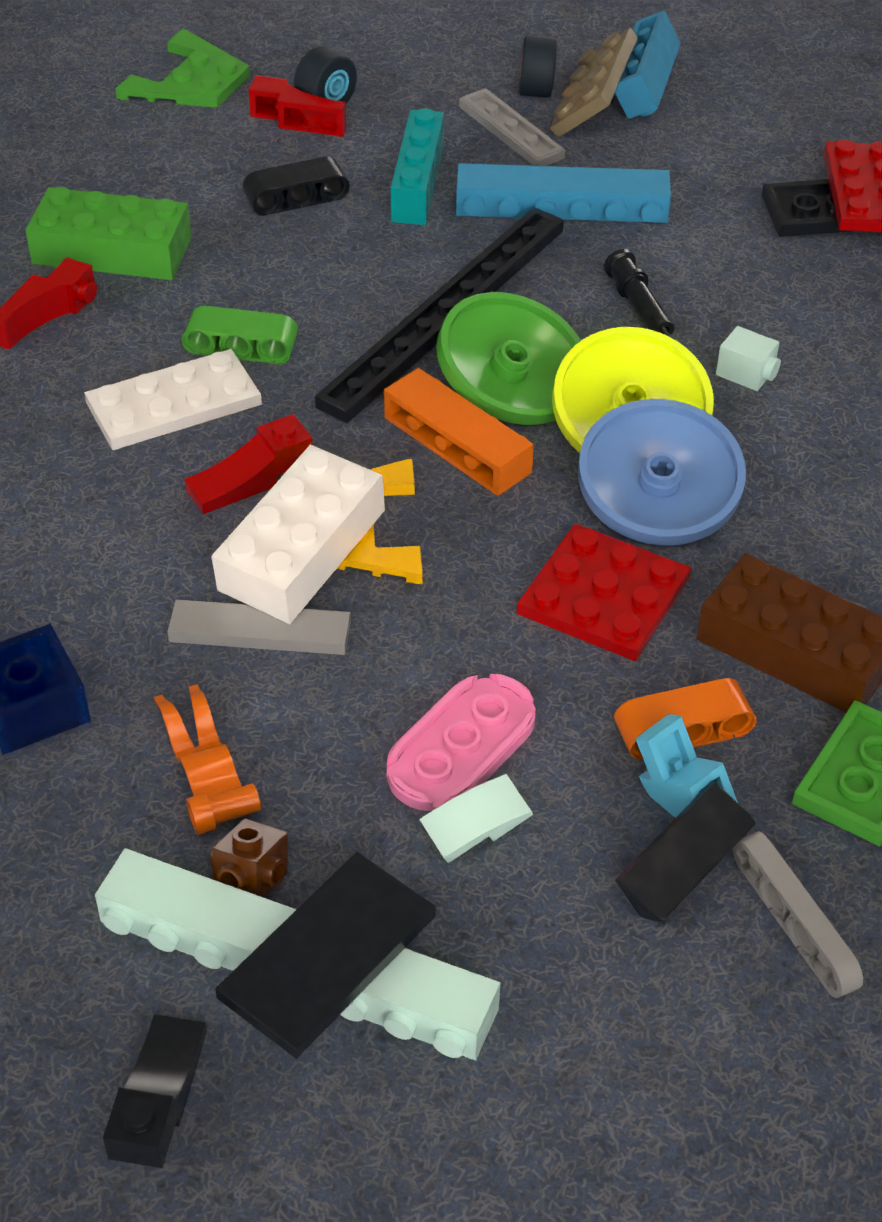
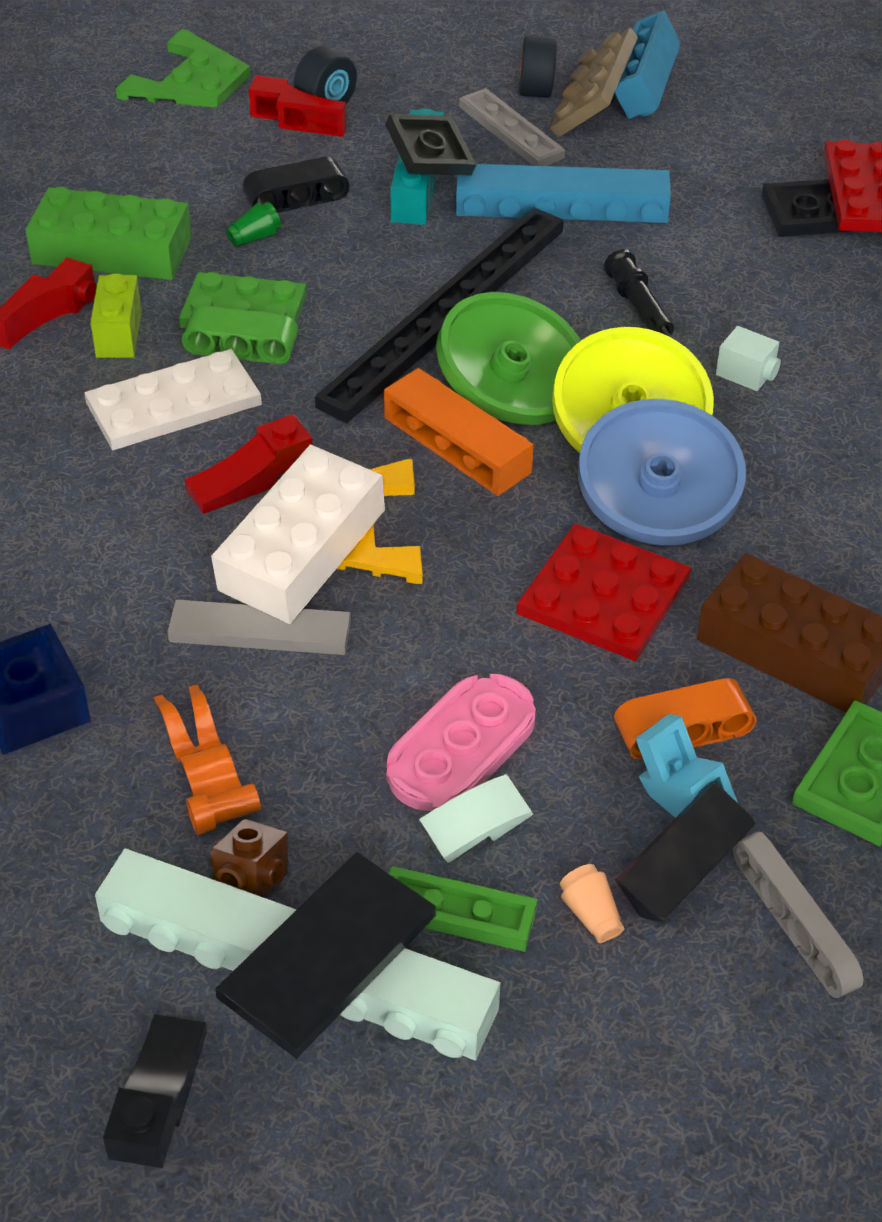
(116, 316): none -> lime brick
(244, 294): none -> bright green plate
(255, 224): none -> green cone
(430, 144): none -> pearl dark grey plate
(474, 910): none -> bright green plate
(592, 902): none -> light nougat cone

